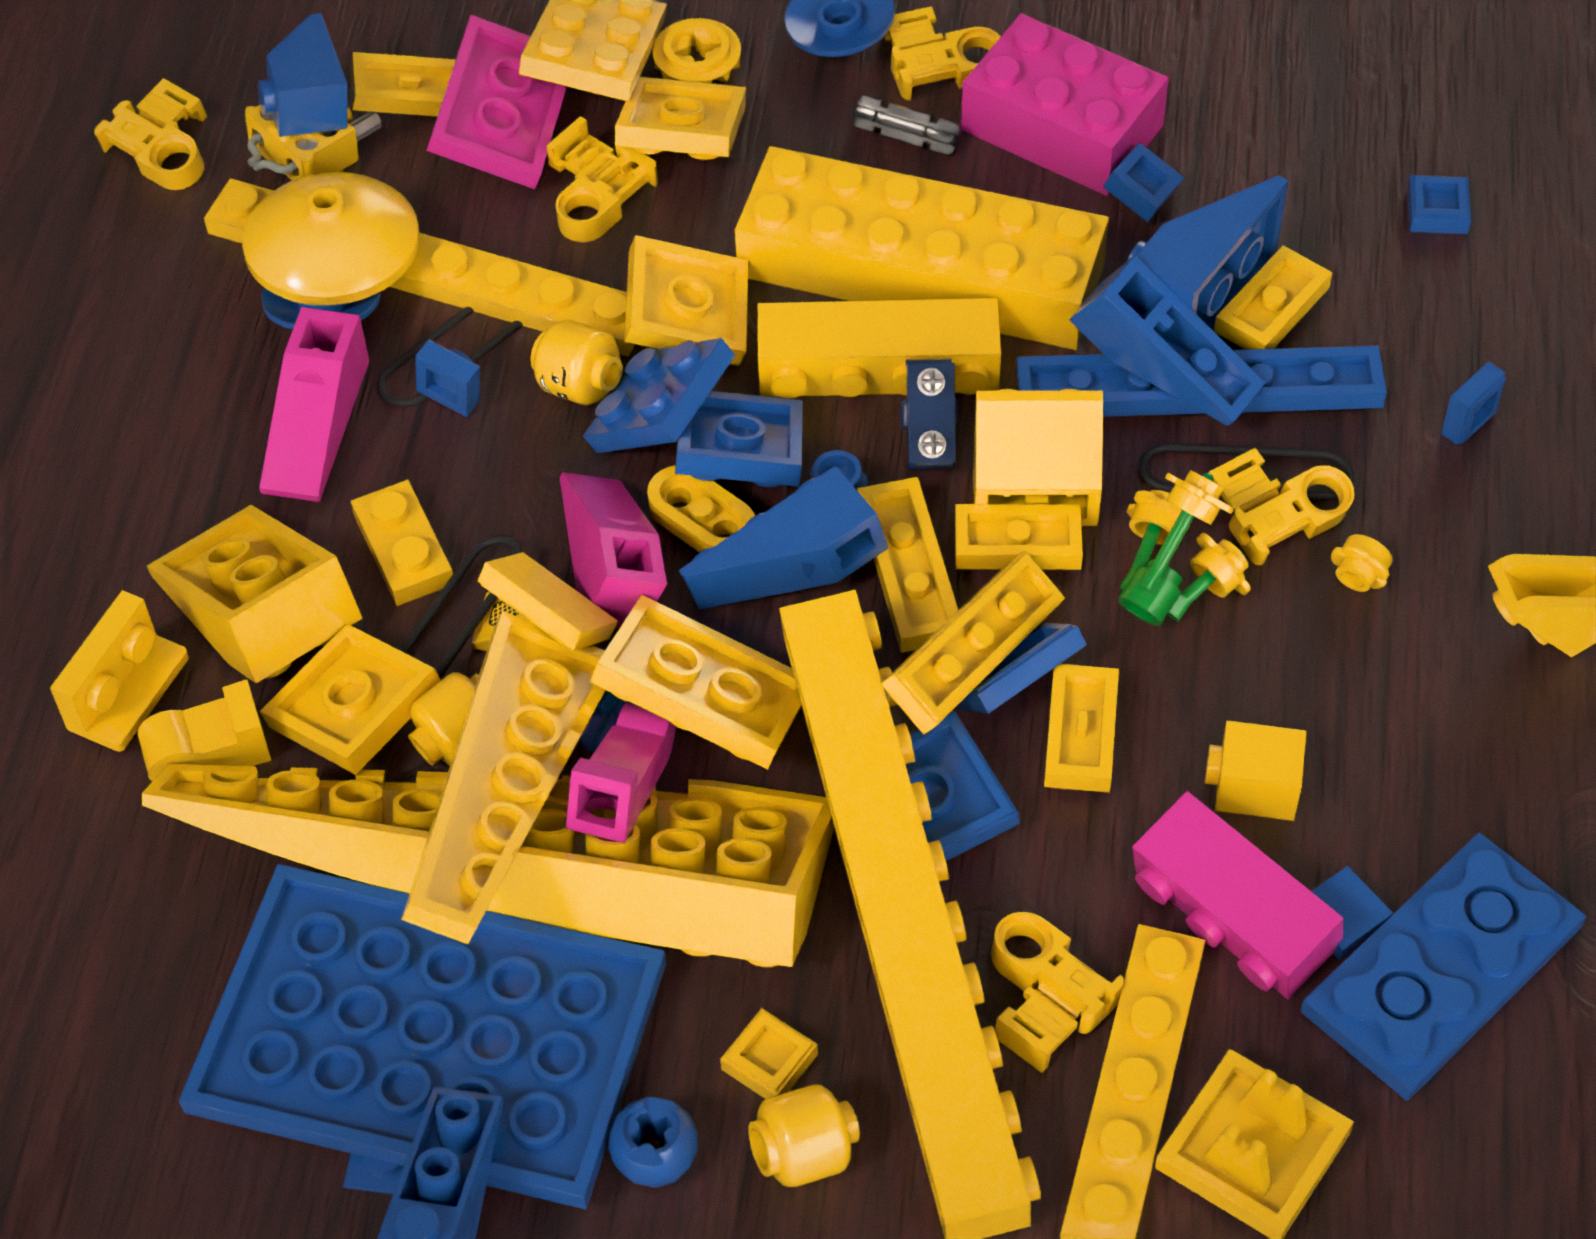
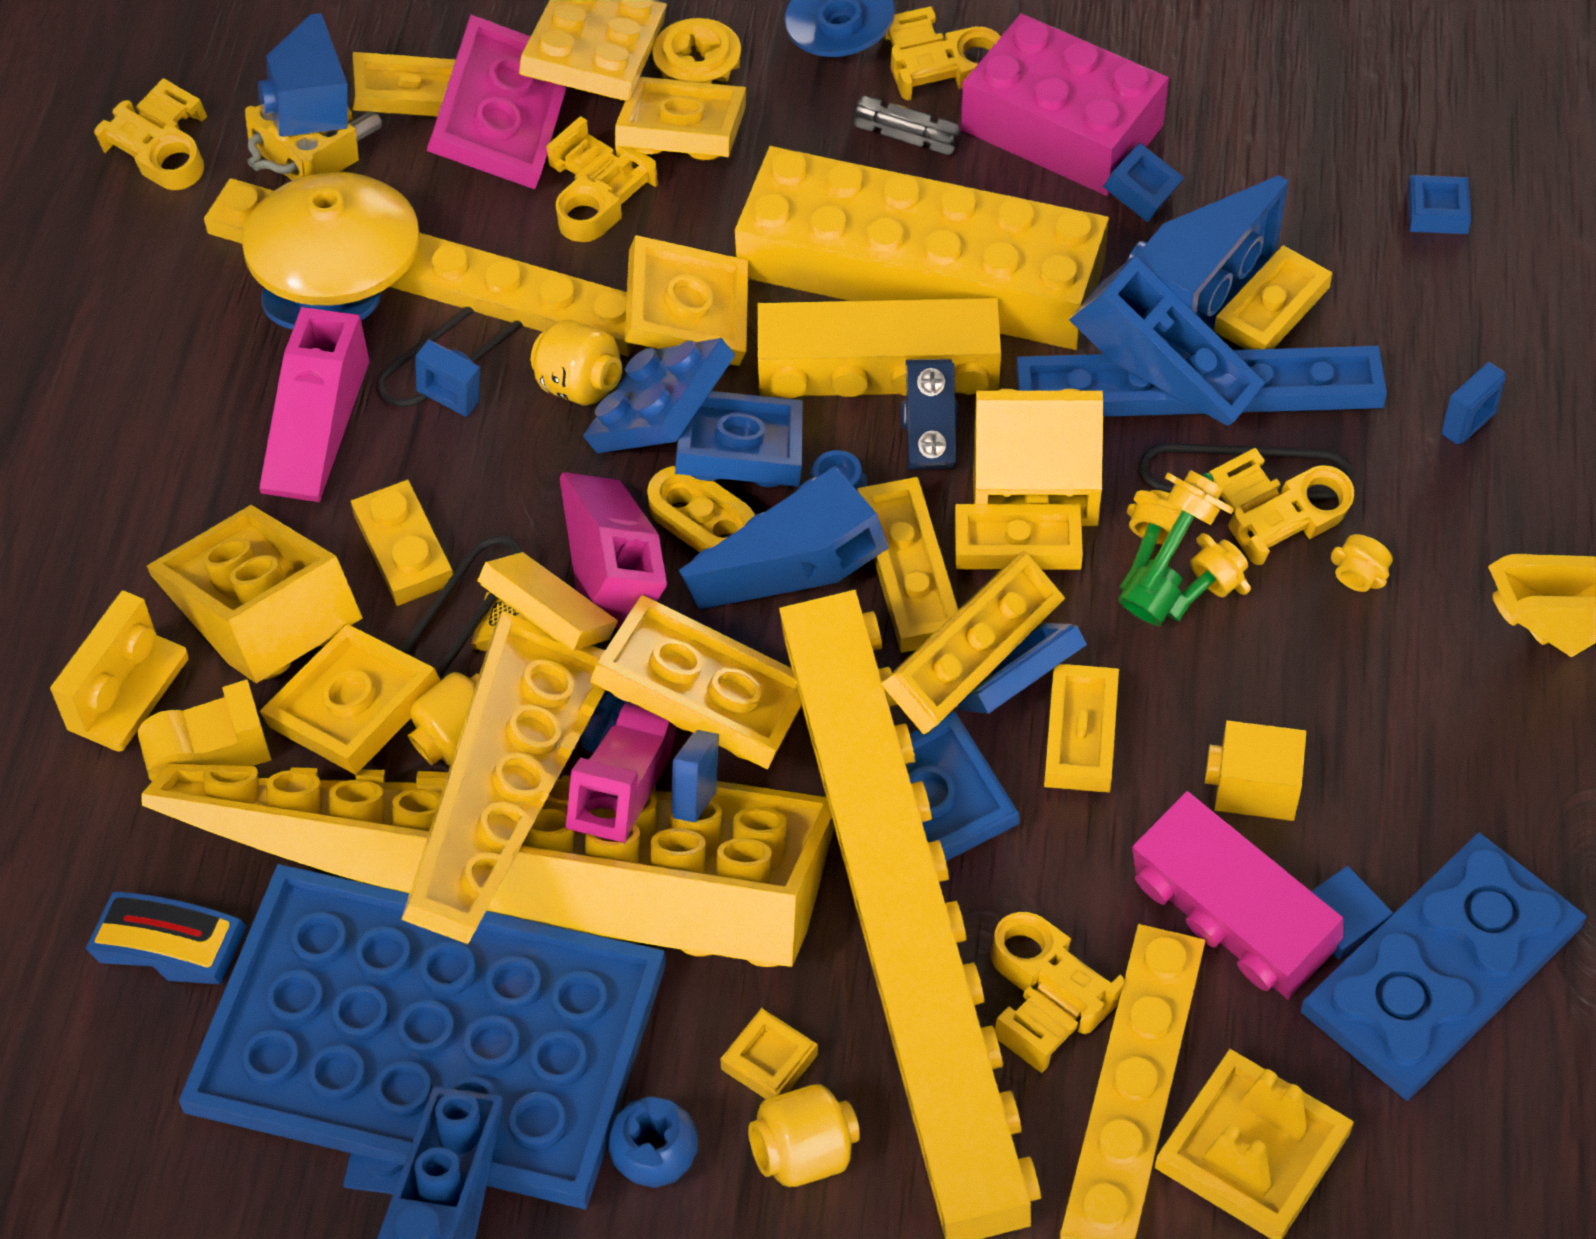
(168, 934): none -> slope
(695, 776): none -> blue tile

